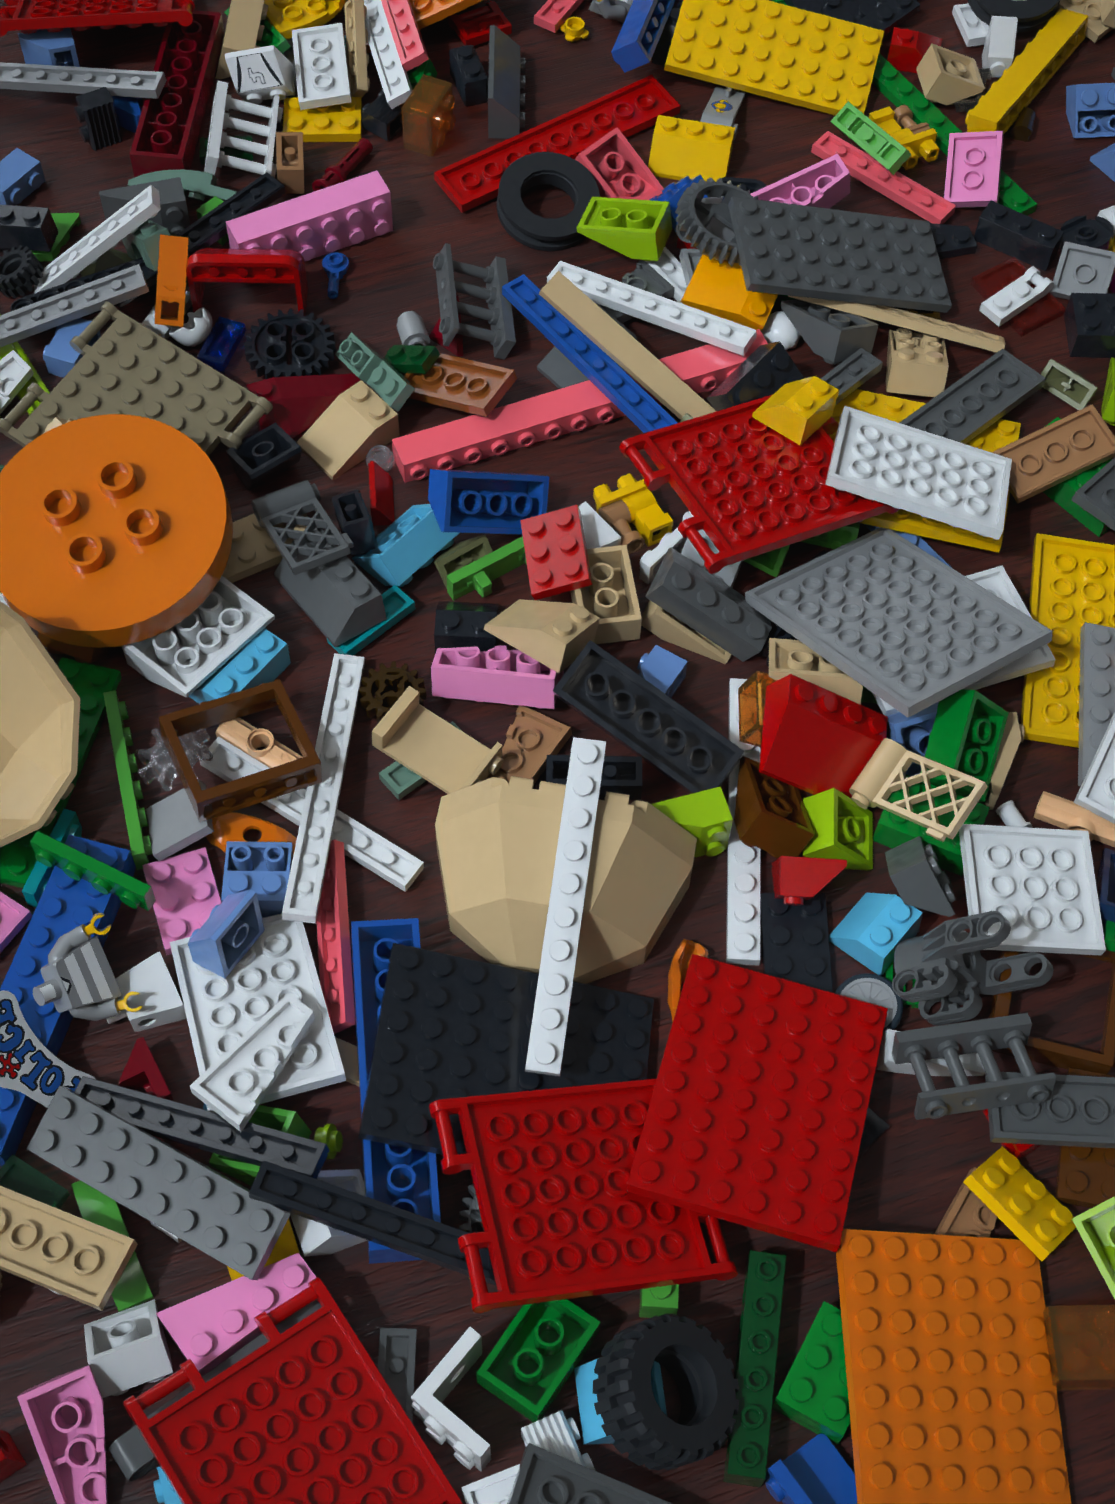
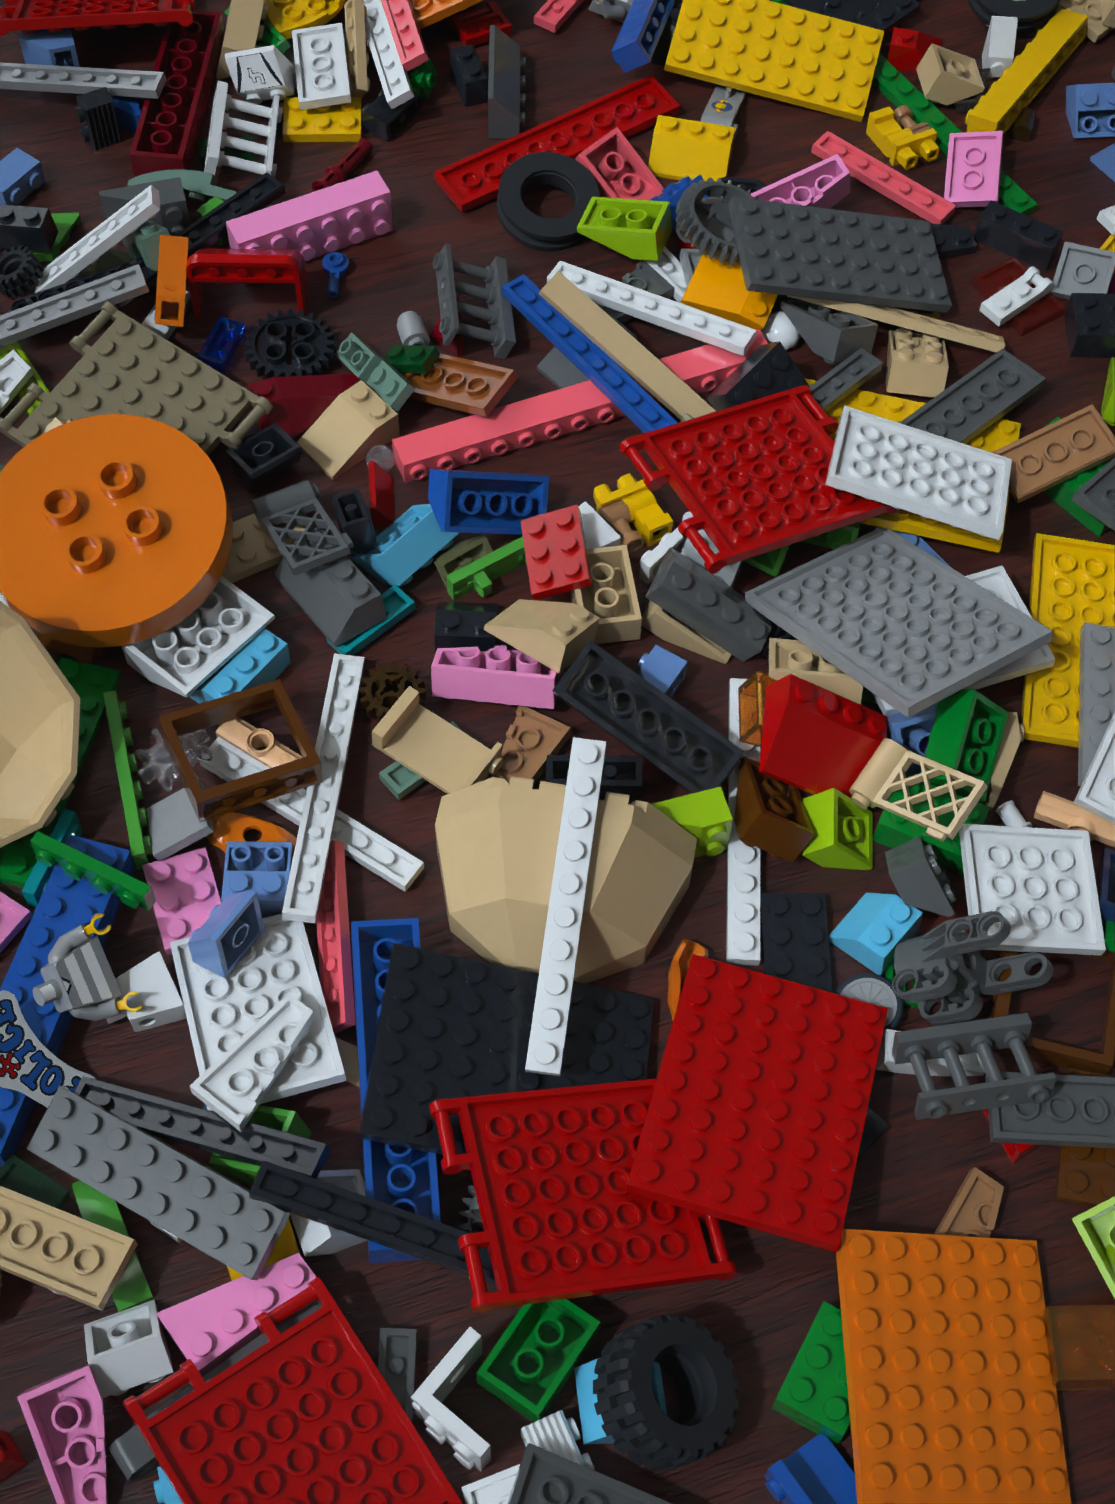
(59, 354): medium blue brick -> none
(143, 1072): dark red slope -> none
(195, 330): white hair -> none
(290, 161): medium nougat brick -> none
(331, 1137): lime plate -> none
(428, 115): clear orange brick -> none
(574, 29): yellow plate -> none
(659, 1301): bright green brick -> none
(755, 1368): dark green brick -> none
(798, 408): yellow slope -> none
(803, 877): red slope -> none
(871, 138): bright green hinge -> none
(970, 26): white plate -> none
(1021, 1202): yellow plate -> none
(1068, 384): olive slope -> none
(1095, 233): black plate -> none

